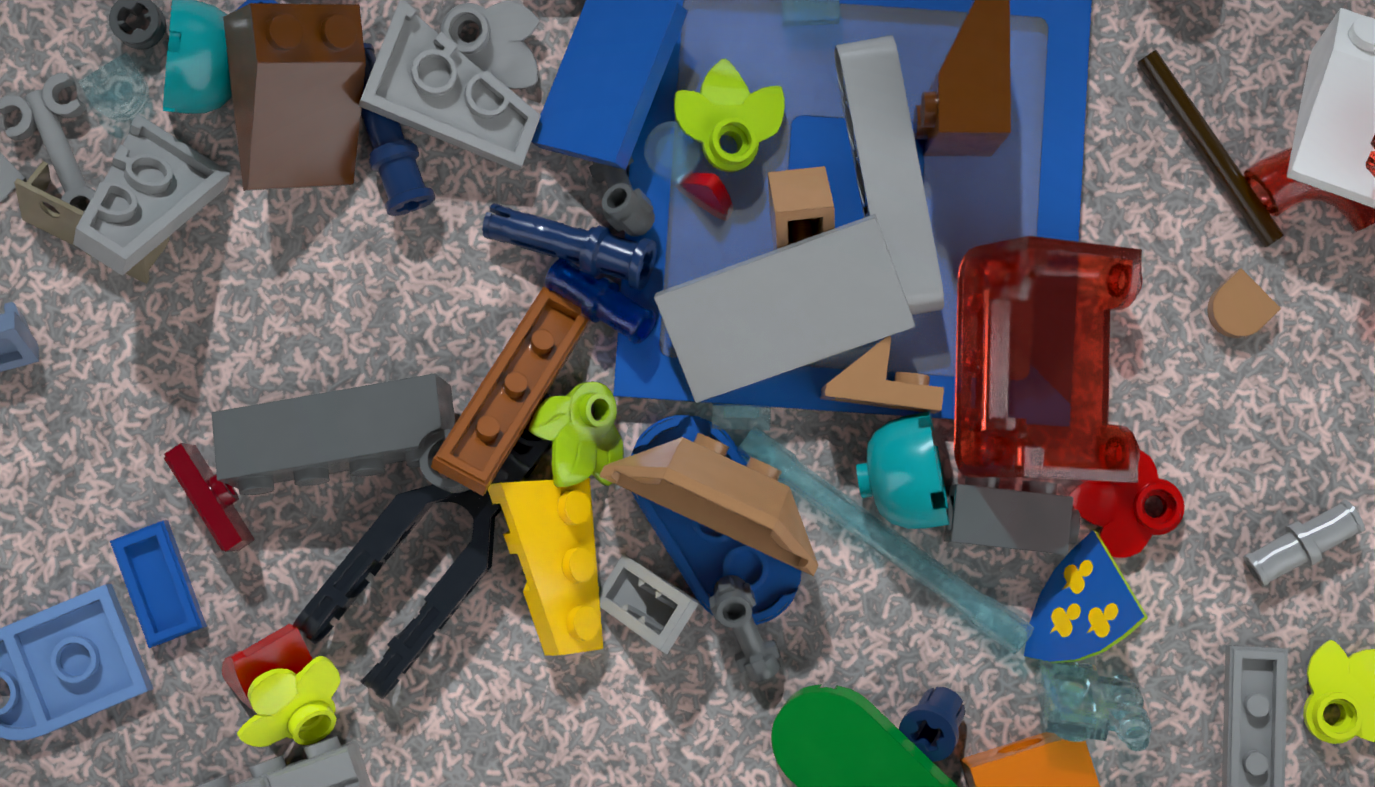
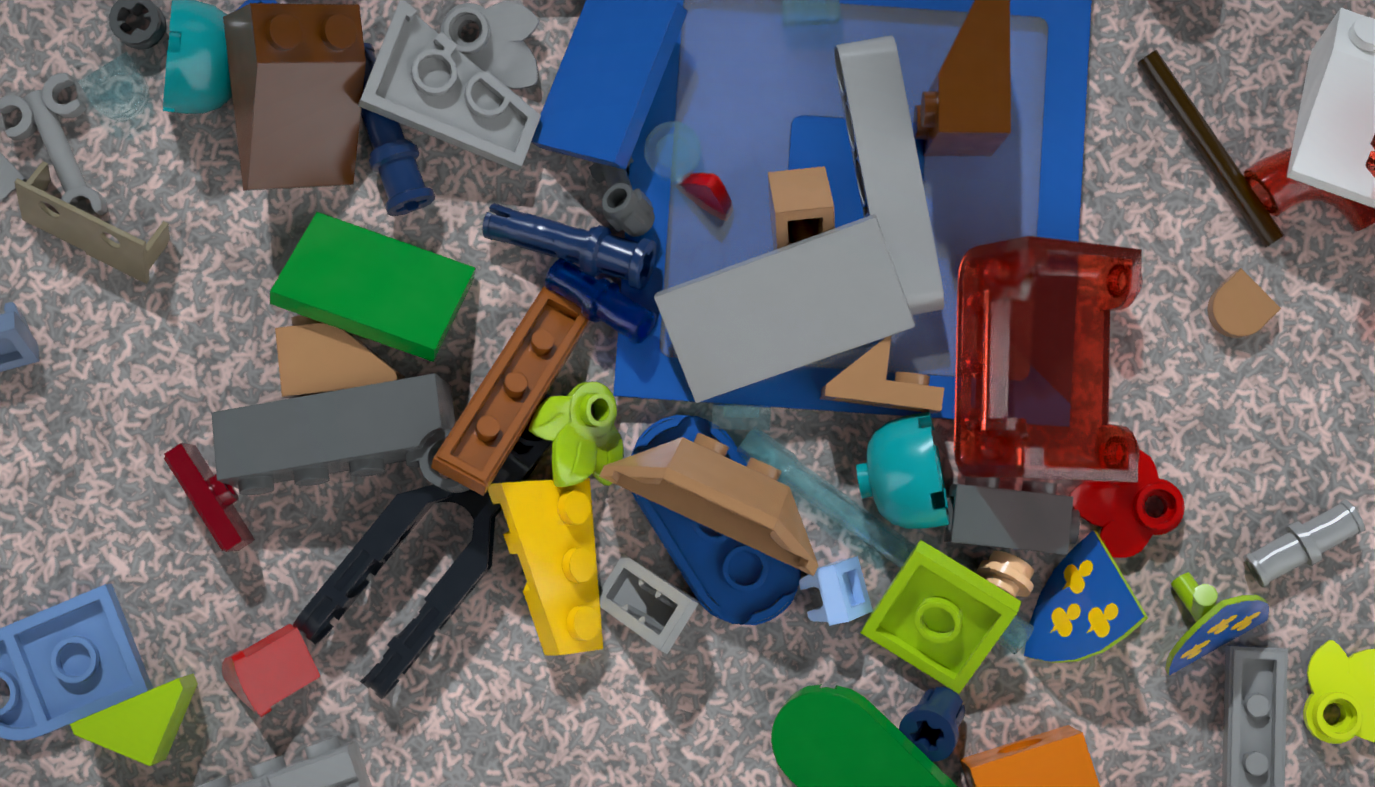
(142, 725): none -> lime slope
(146, 196): light grey wing -> none
(158, 583): blue tile -> none
(292, 705): neon yellow plate -> none
(325, 359): none -> medium nougat slope
(373, 286): none -> green tile
(729, 110): lime plate -> none
(733, 608): dark grey bar -> none
(841, 591): none -> light blue tile
(940, 616): none -> lime plate
(1008, 573): none -> light nougat plate
(1085, 705): clear light blue plate -> none
(1214, 623): none -> shield

